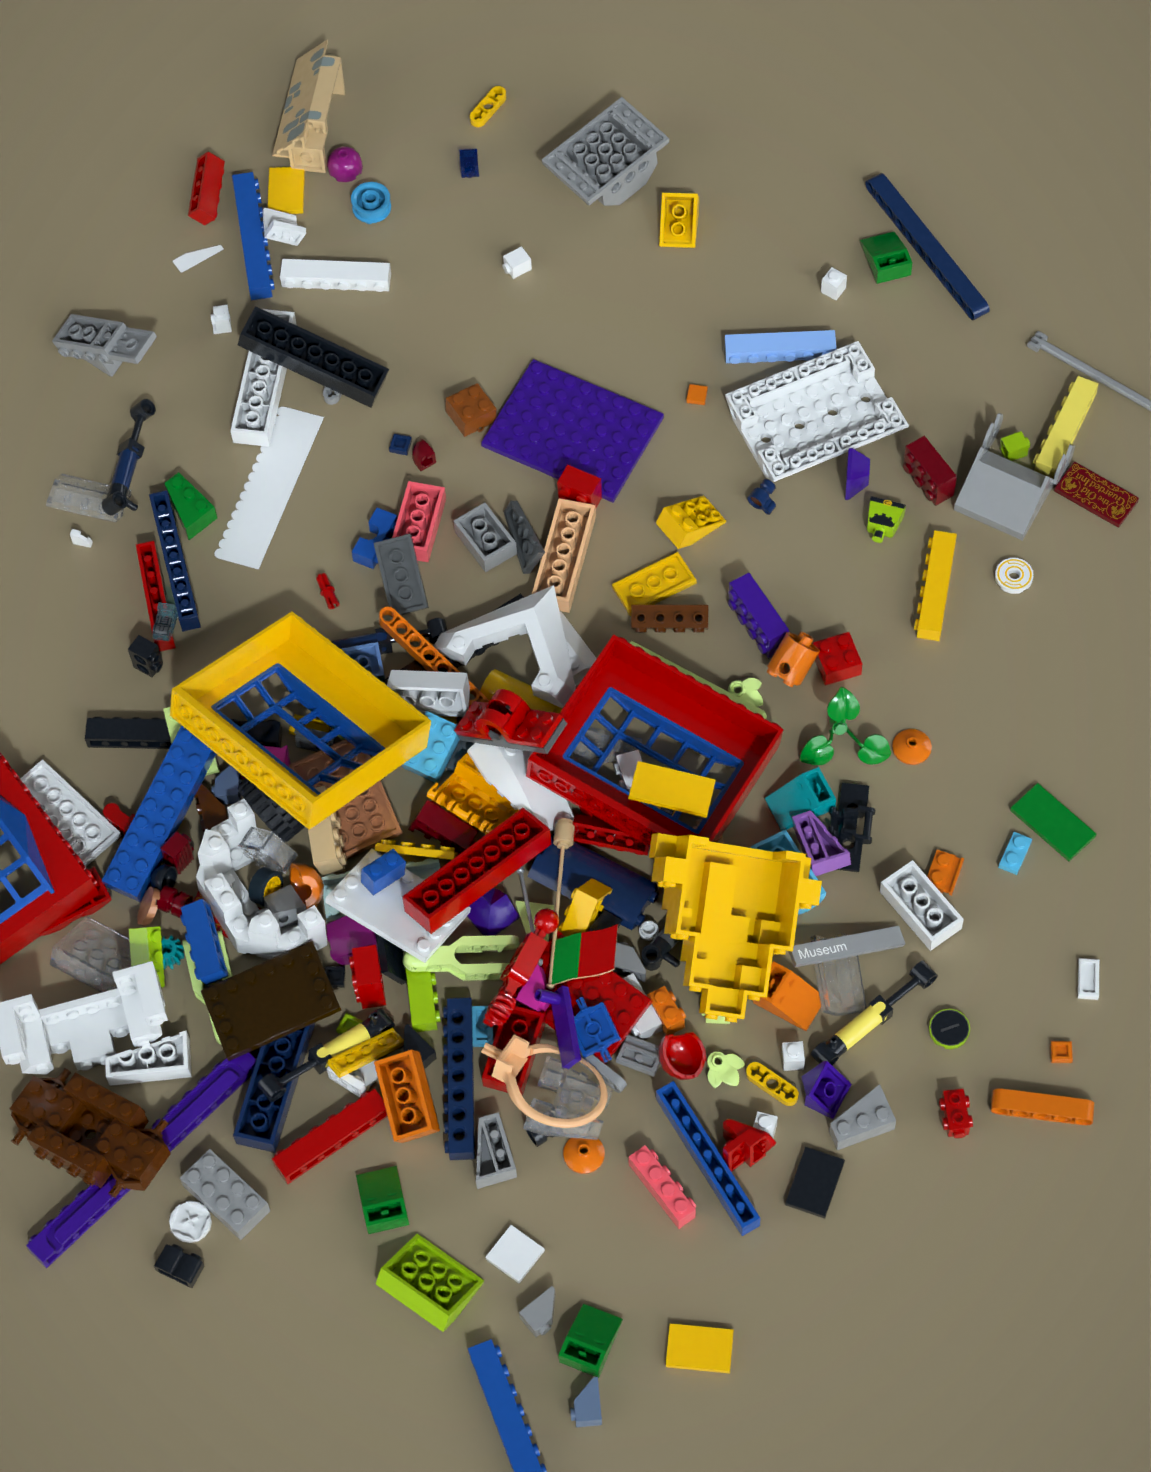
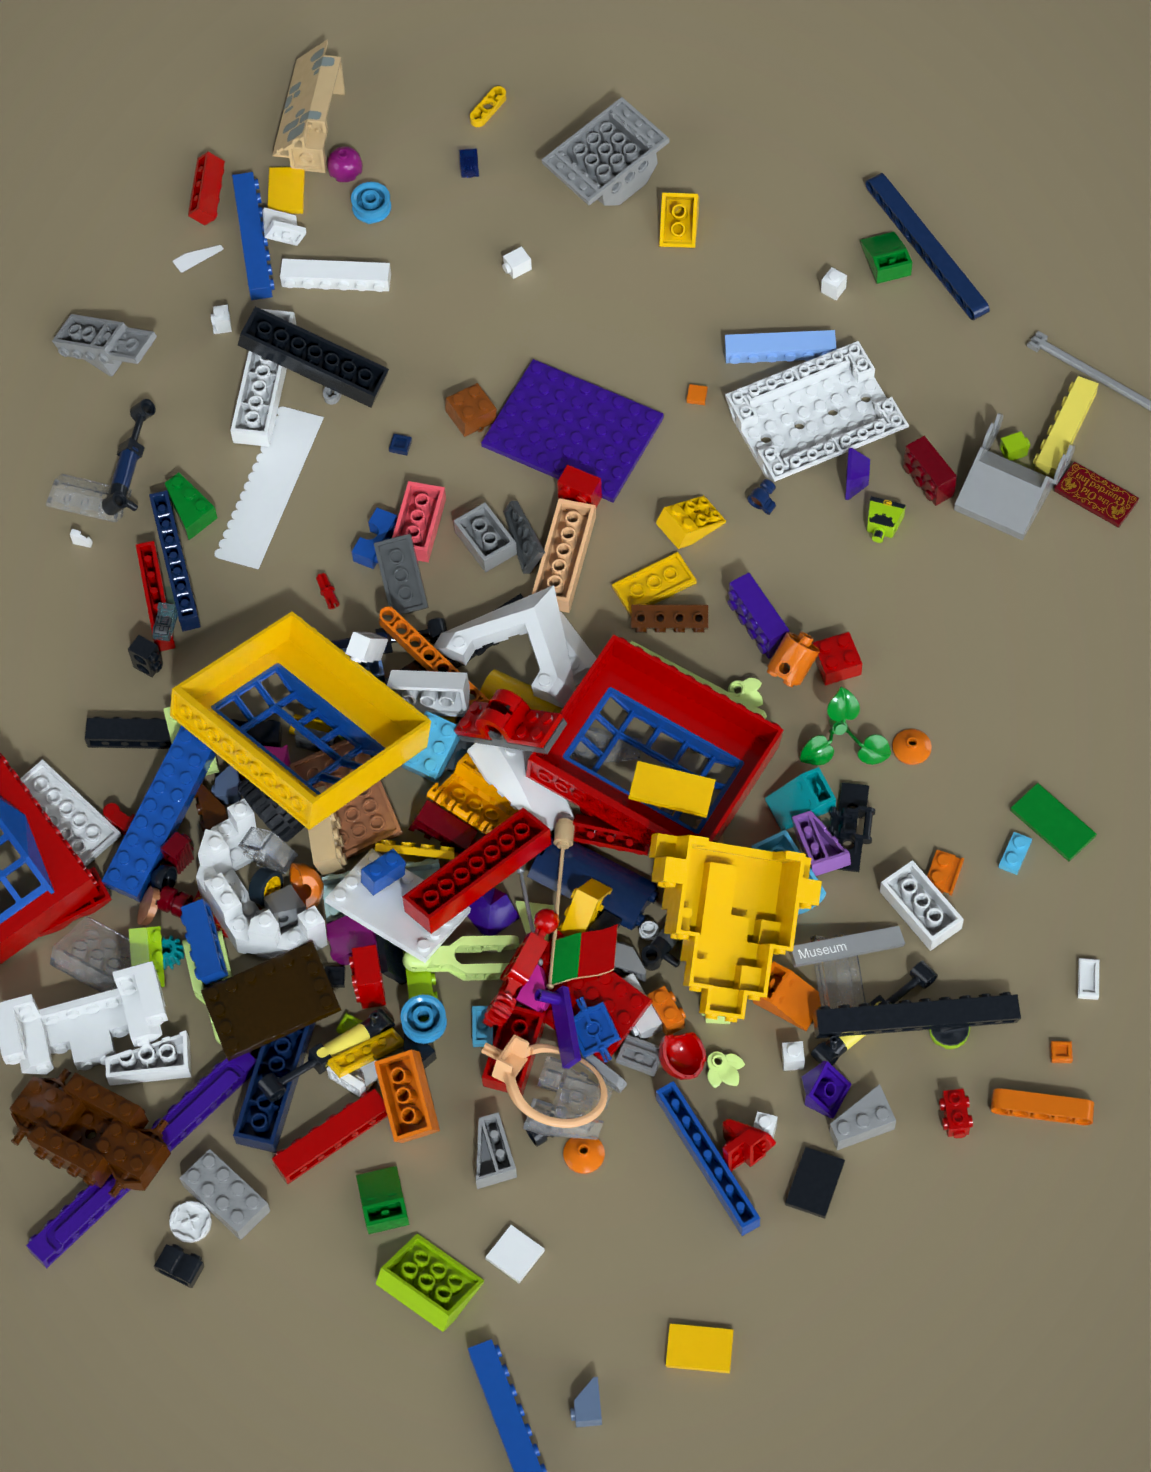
(366, 647): none -> white brick
(423, 455): dark red brick -> none
(425, 1031): none -> dark azure wheel
(464, 1148): dark blue brick -> none
(539, 1313): light grey slope -> none
(590, 1340): green slope -> none
(626, 767): white brick -> none
(662, 1187): coral brick -> none
(756, 1079): yellow beam -> none
(916, 1015): none -> black brick
(936, 585): yellow brick -> none
(1017, 566): white tile -> none

